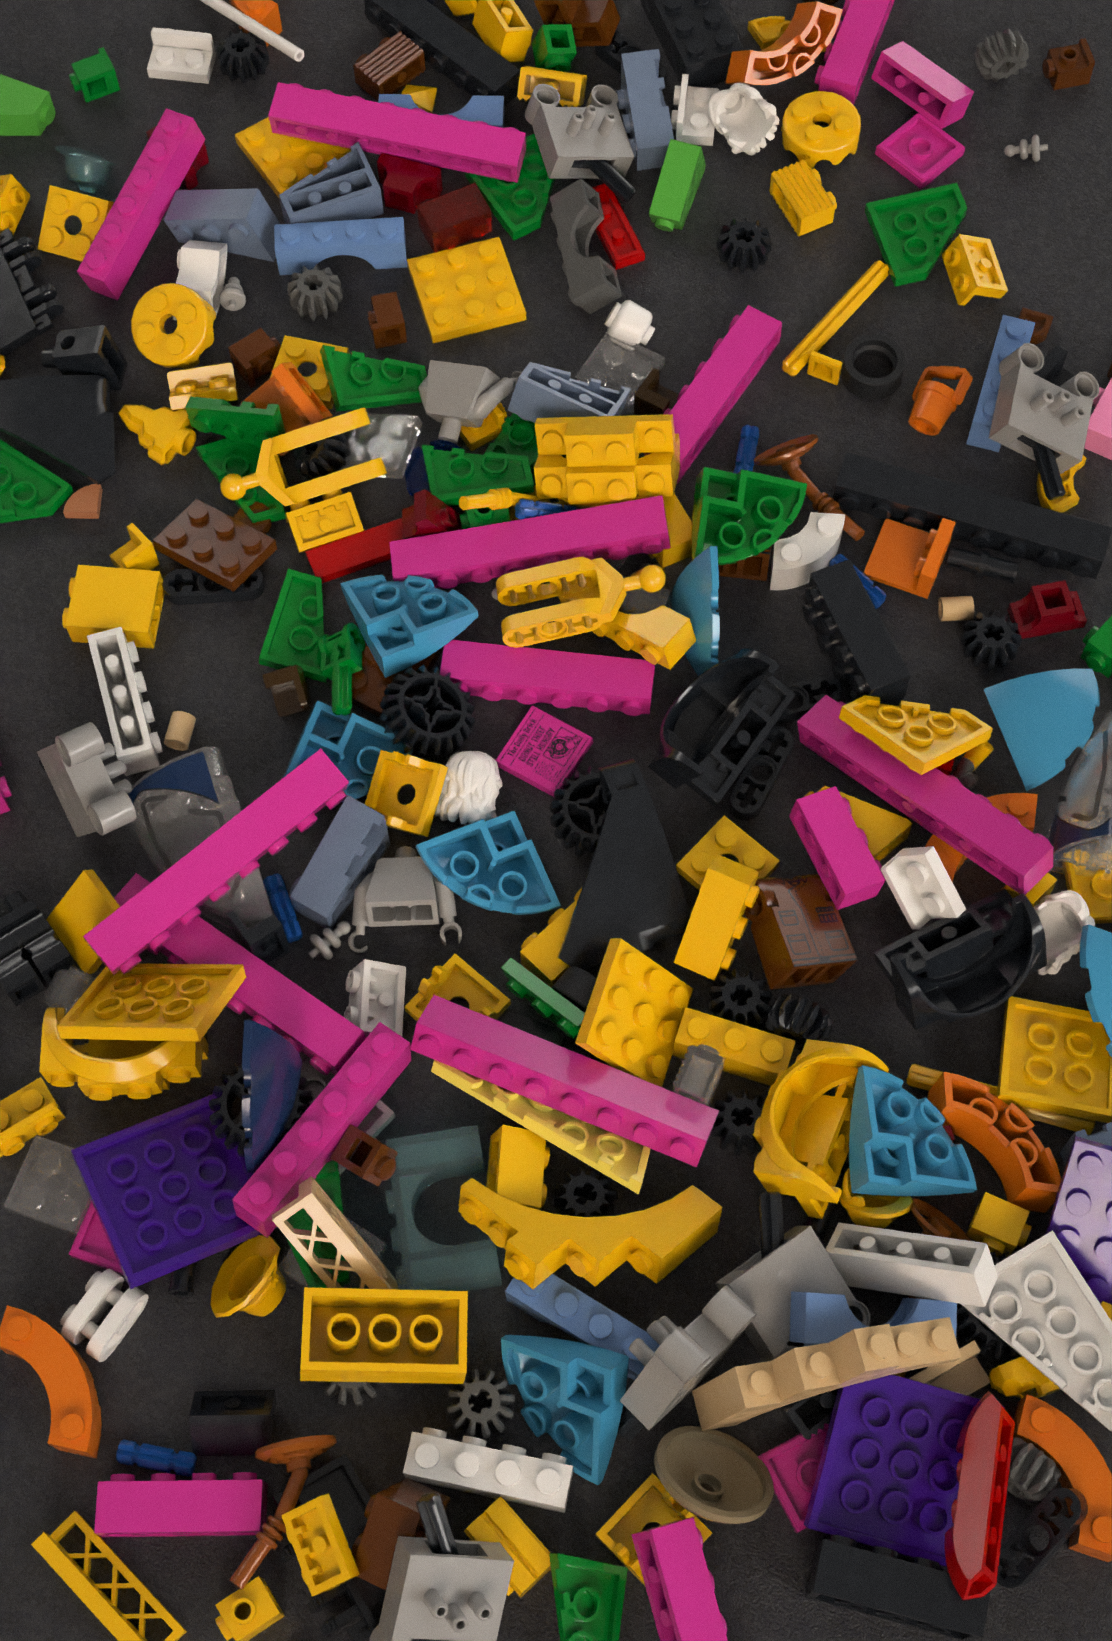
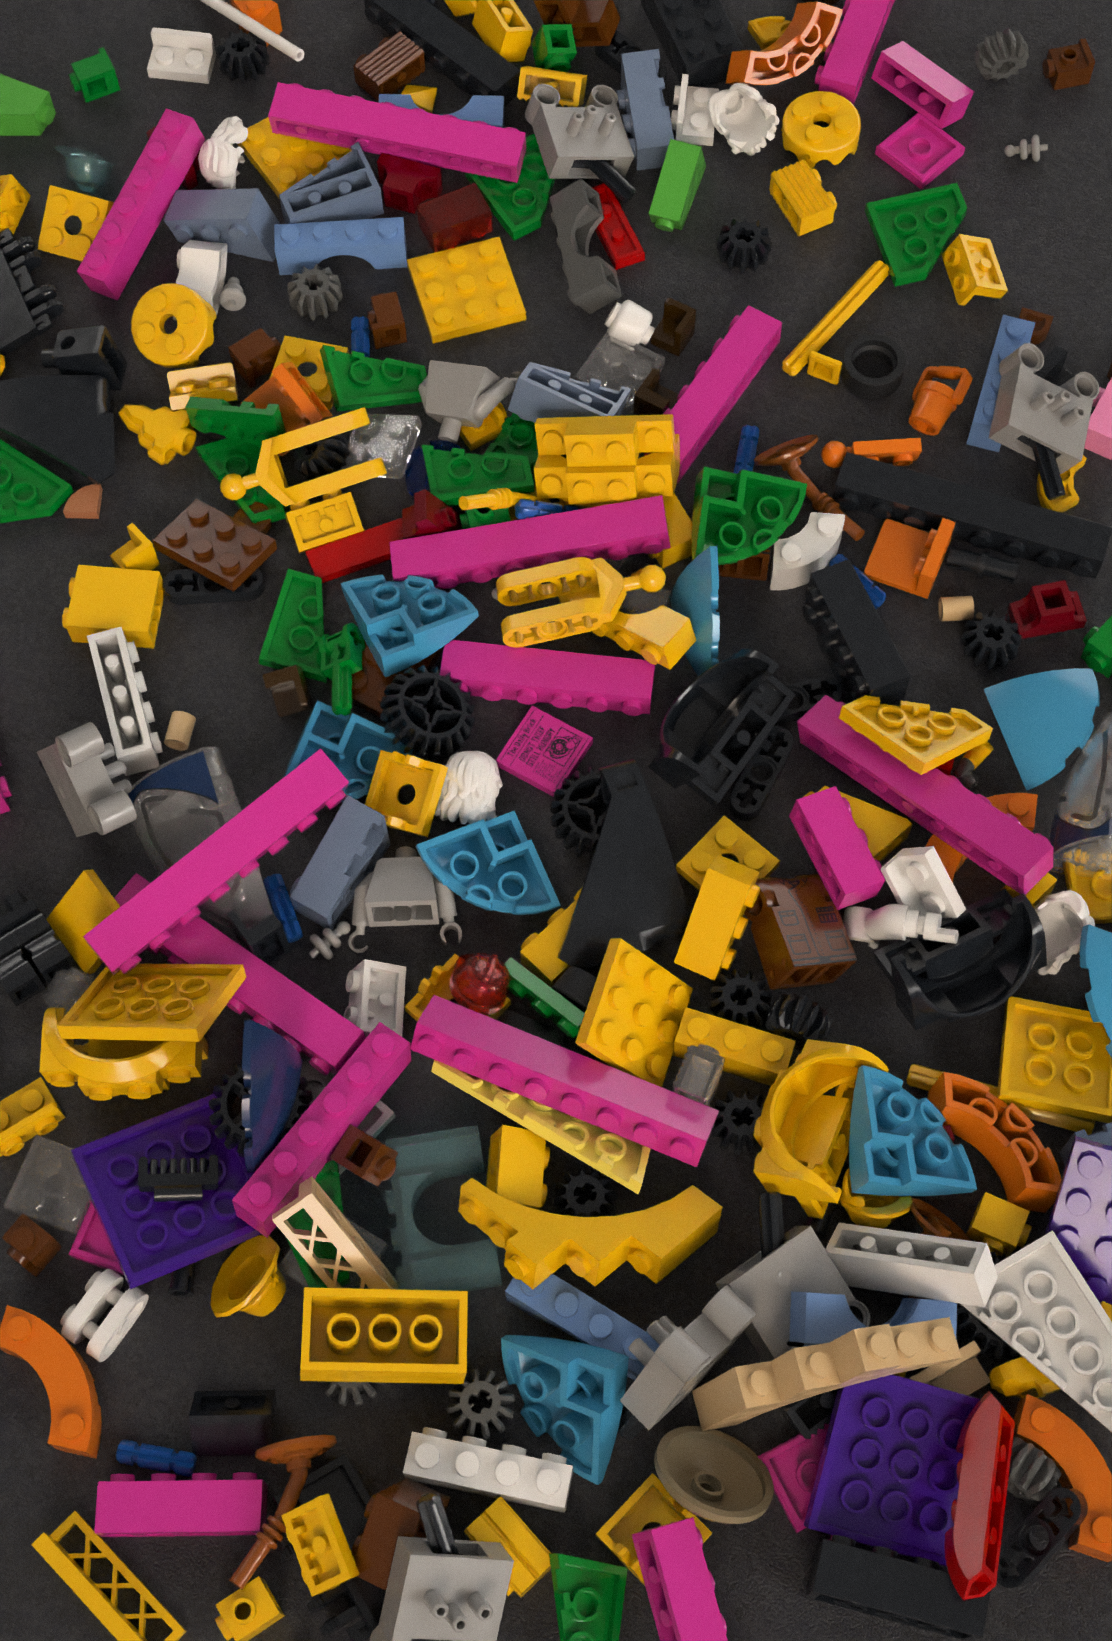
(30, 1245): none -> reddish brown brick
(180, 1185): none -> black piece
(219, 158): none -> white hair
(360, 335): none -> blue axle
(480, 982): none -> clear red piece
(675, 327): none -> dark brown panel
(894, 923): none -> white piece
(899, 451): none -> orange plate

